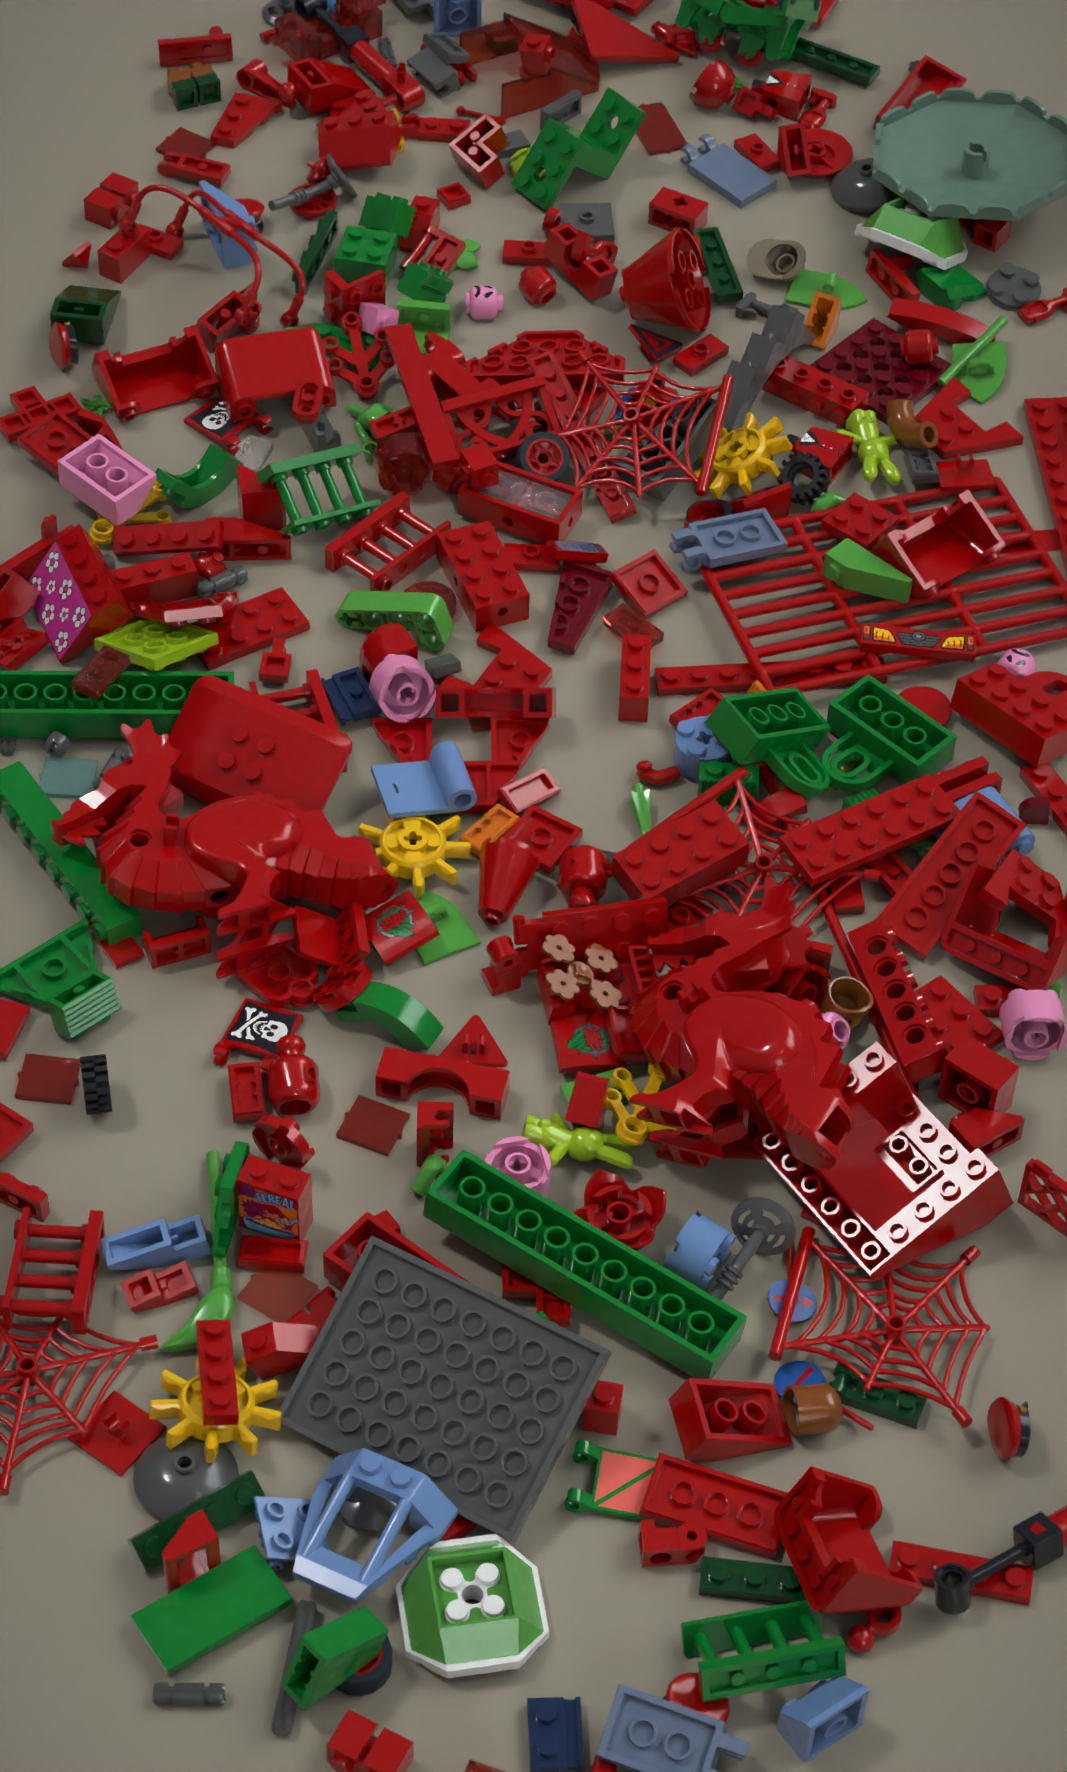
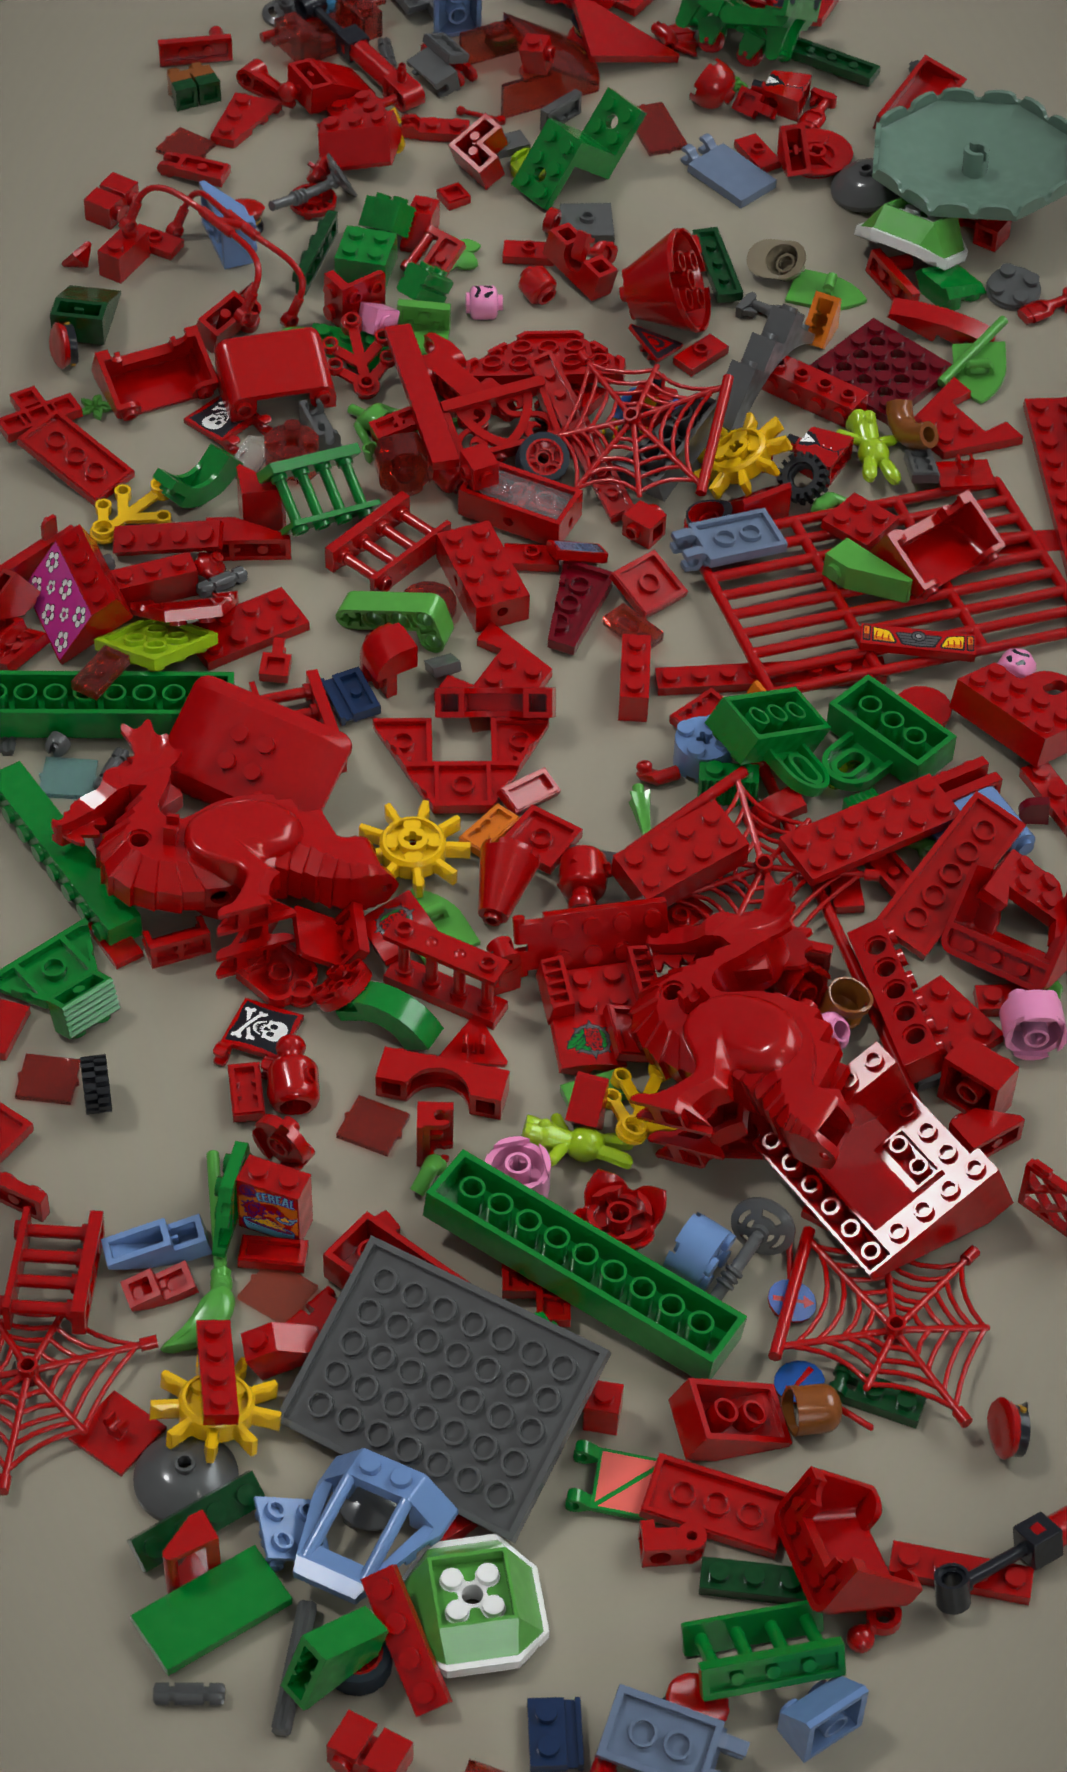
(95, 424): red slope -> none
(106, 479): bright pink slope -> none
(289, 442): none -> clear red brick
(307, 401): red plate -> none
(402, 688): bright pink brick -> none
(406, 1640): none -> red plate
(426, 786): medium blue door -> none
(439, 988): none -> red fence
(580, 974): plant -> none
(644, 524): none -> red brick
(677, 210): red brick -> none
(918, 346): red head -> none

